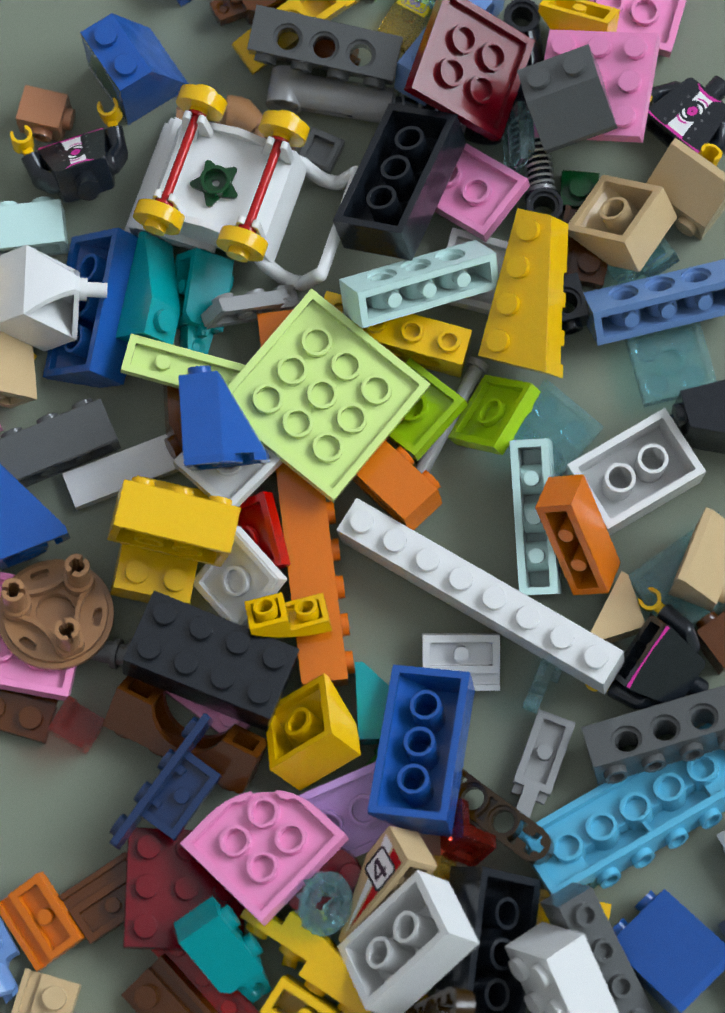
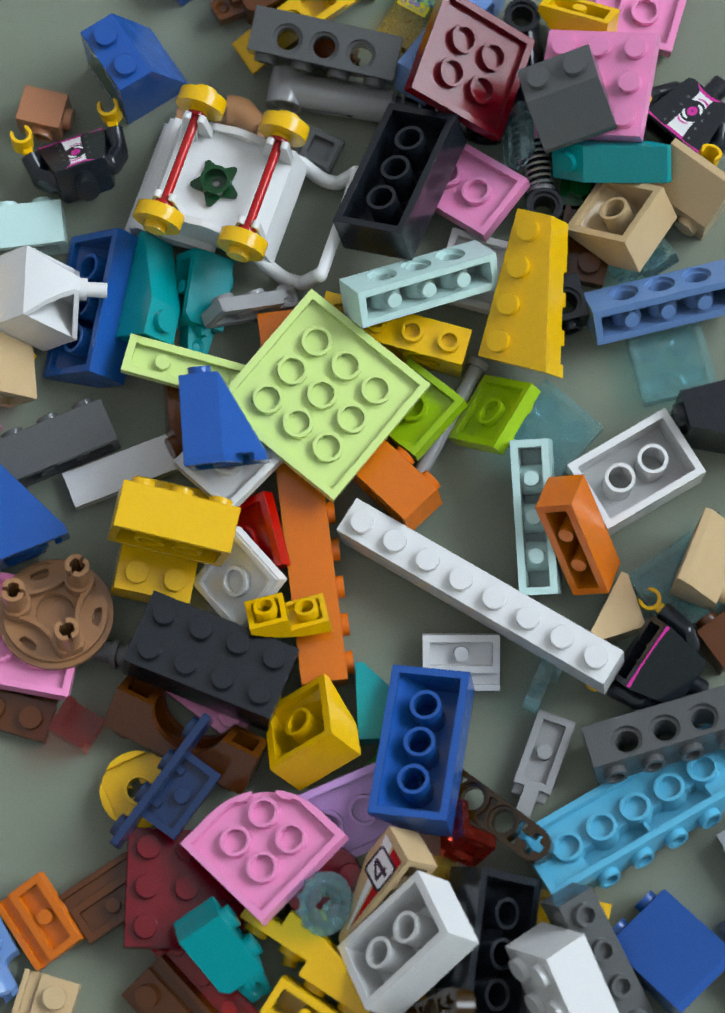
(118, 778): none -> yellow plate
(613, 162): none -> teal slope

